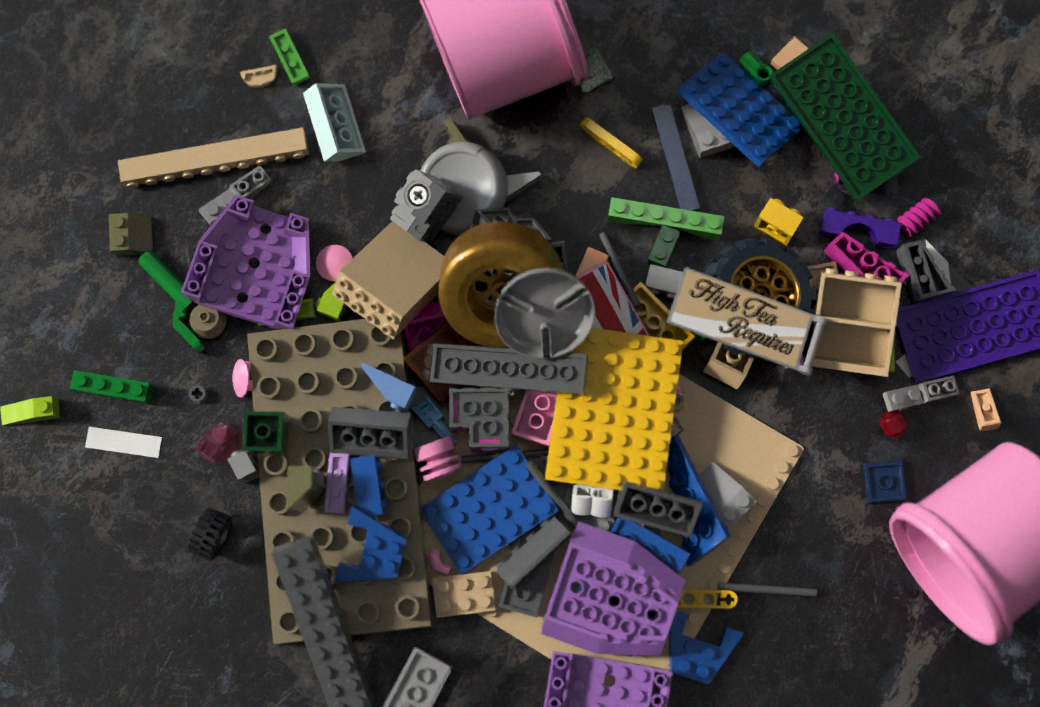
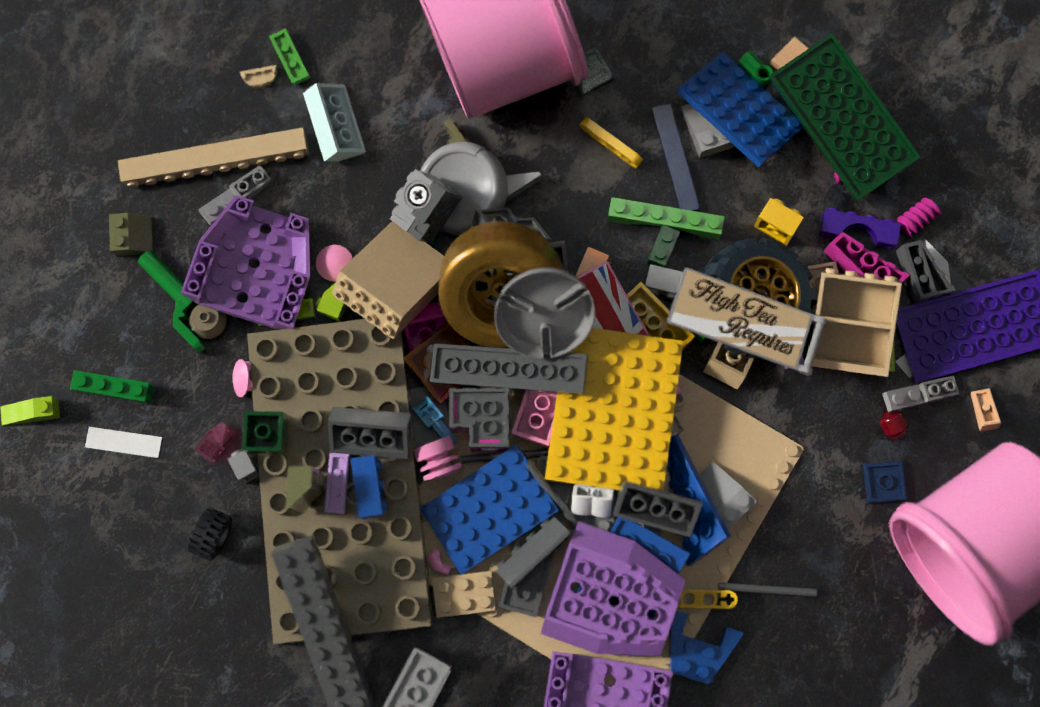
(202, 398): dark grey bush -> none
(380, 554): blue wing -> none
(394, 390): medium blue slope -> none
(620, 271): dark grey piece -> none

